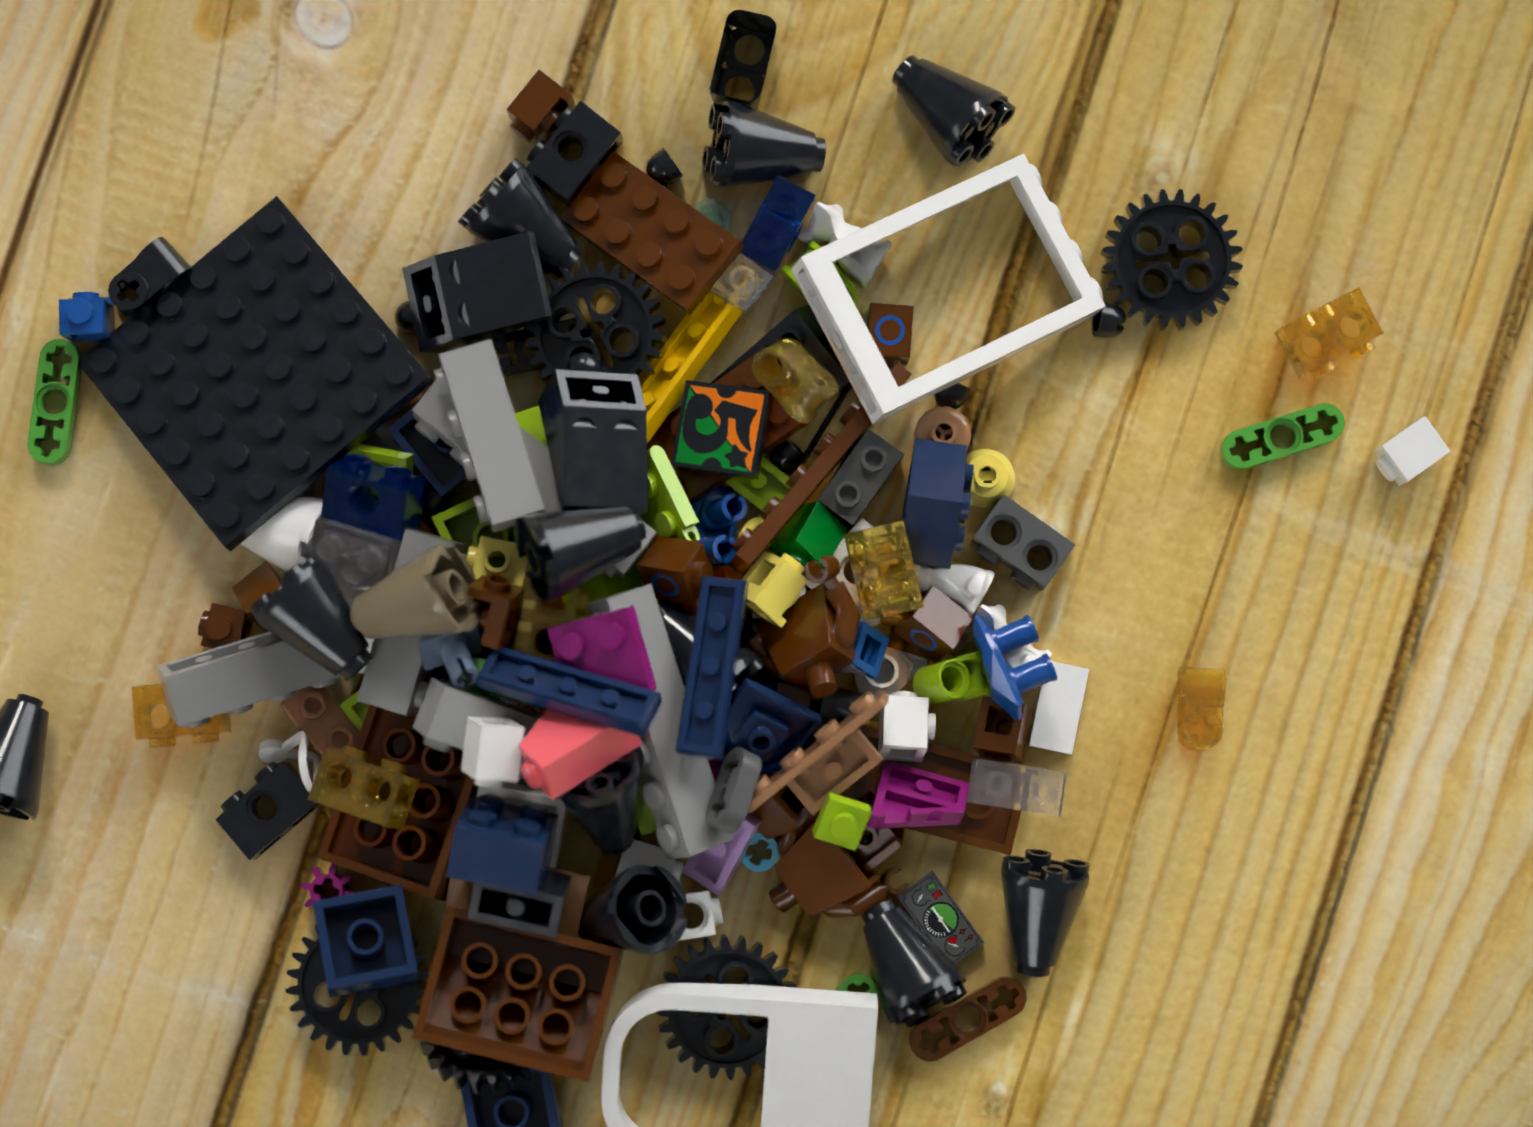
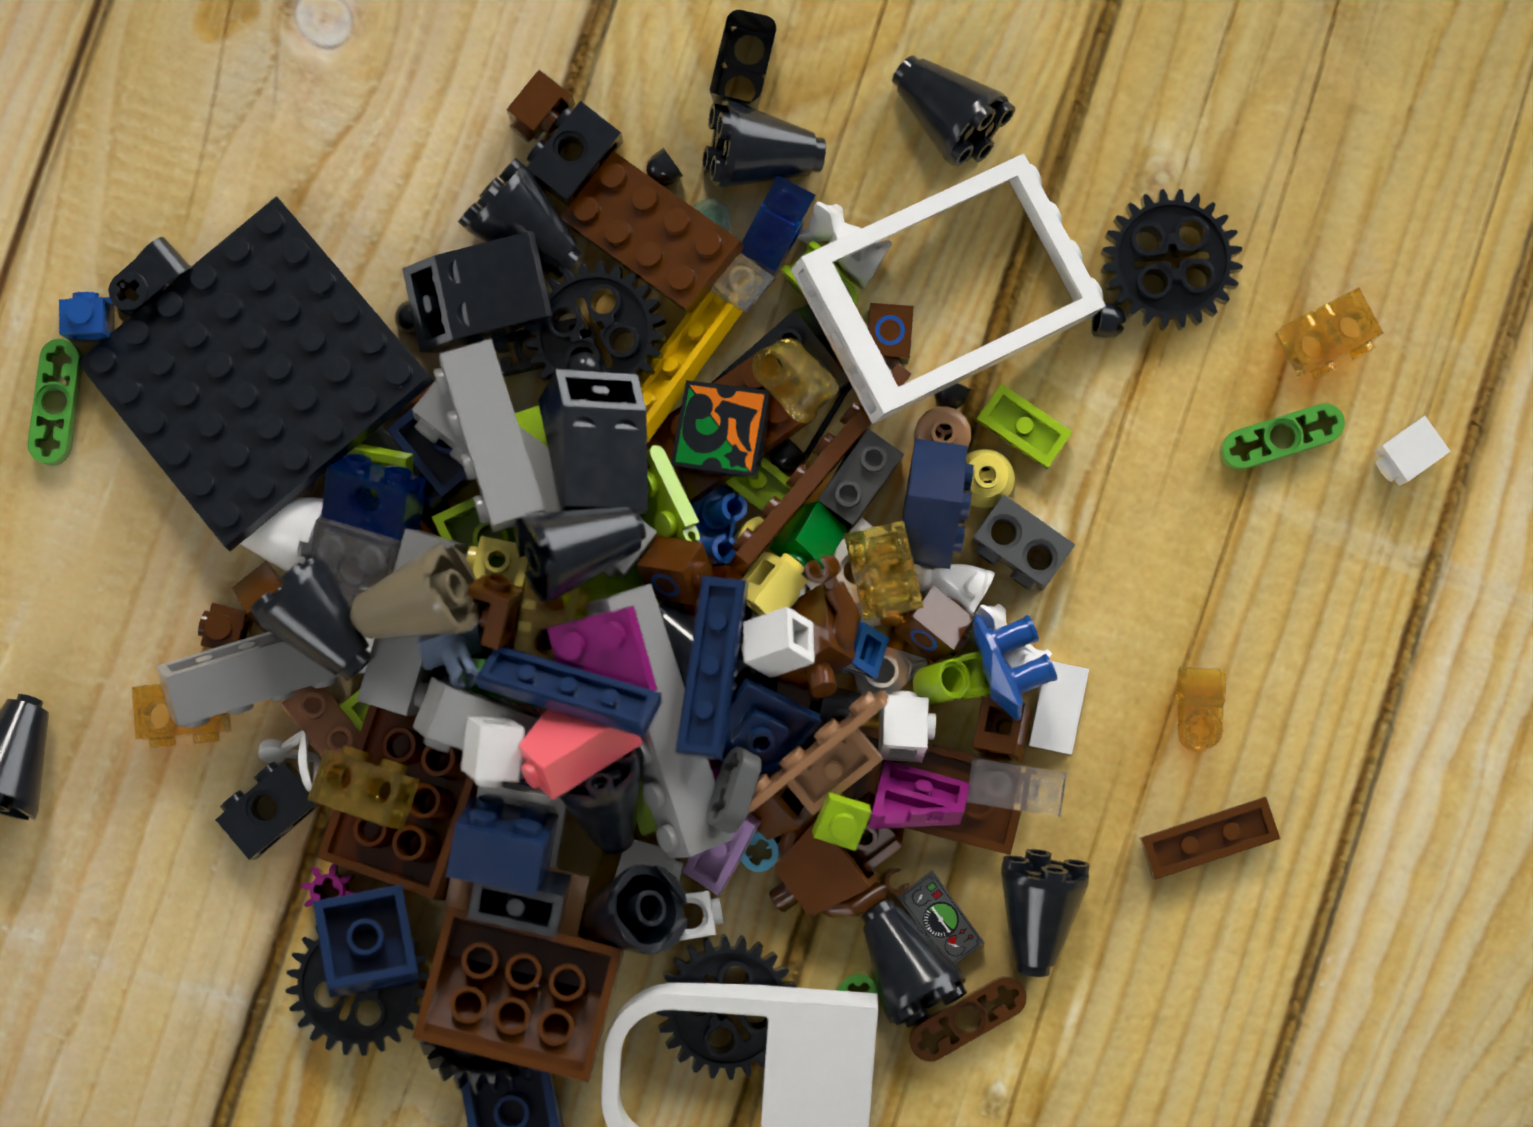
(778, 642): none -> white brick
(1024, 426): none -> lime plate
(1209, 838): none -> reddish brown plate

